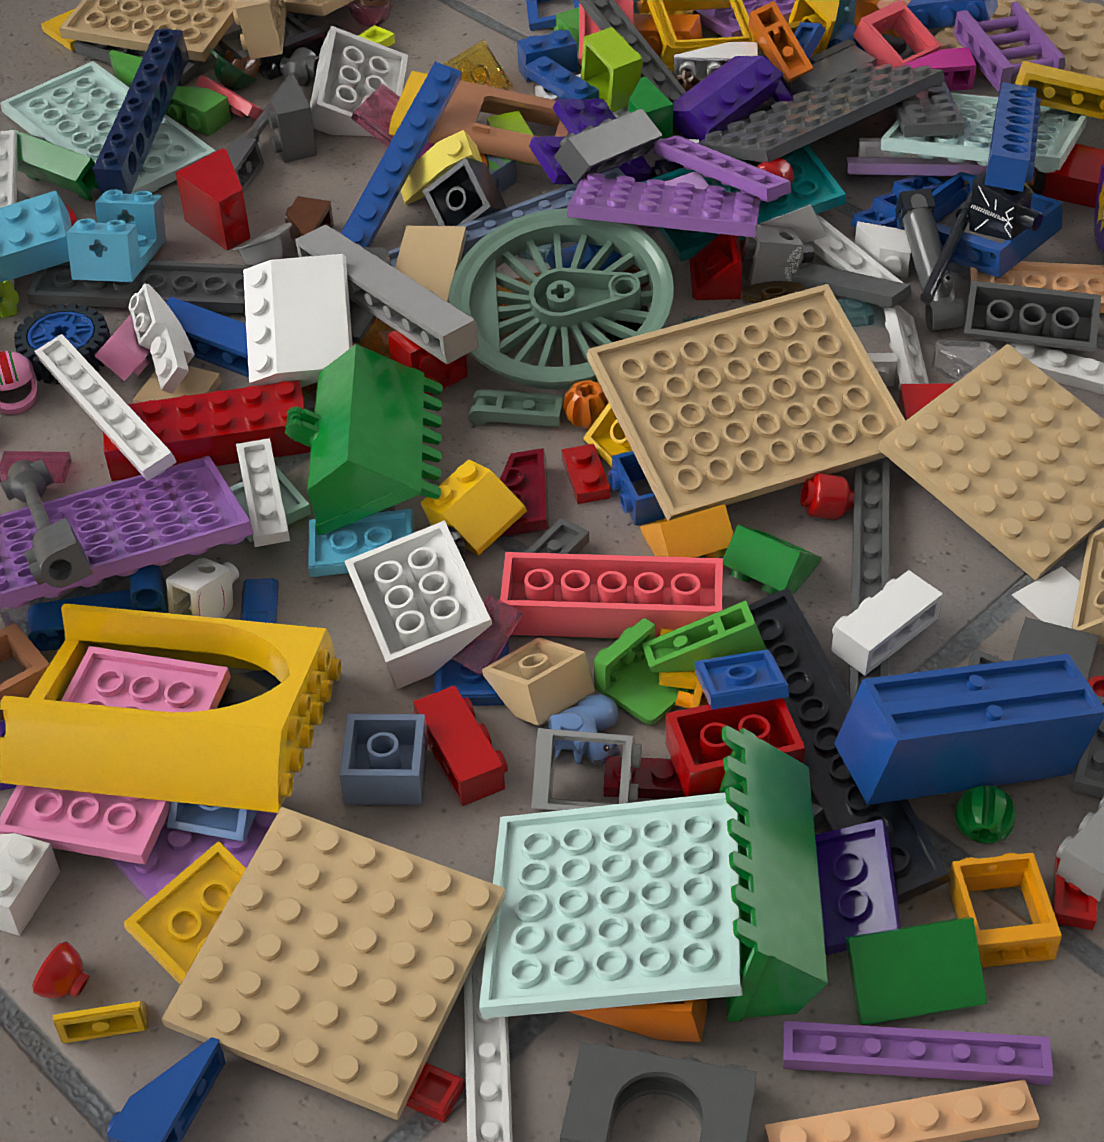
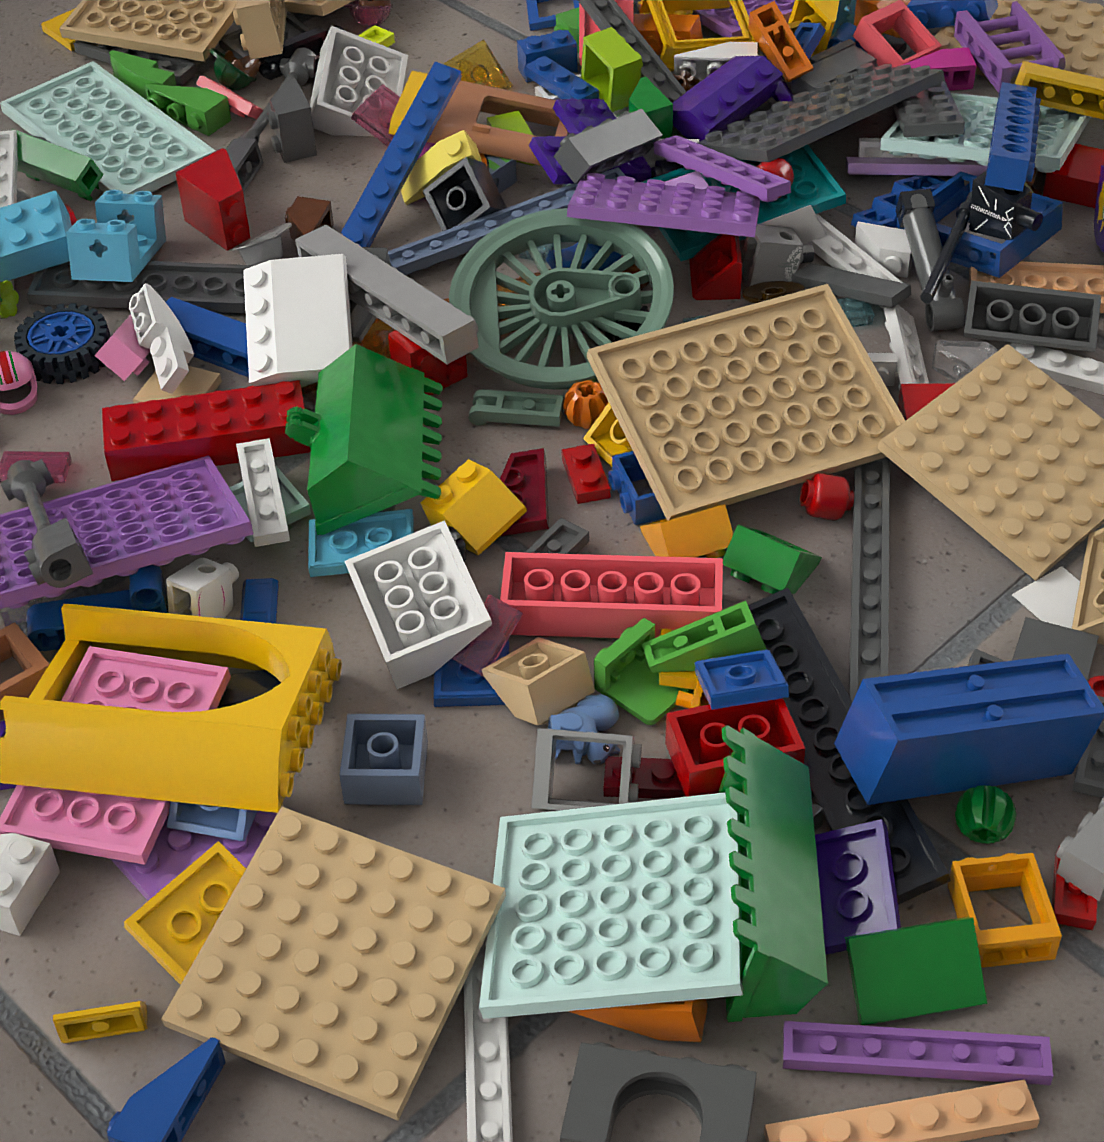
(61, 973): red brick -> none
(106, 408): white plate -> none
(141, 112): dark blue brick -> none
(432, 256): tan tile -> none
(436, 1092): red tile -> none
(461, 745): red brick -> none
(886, 622): white brick -> none

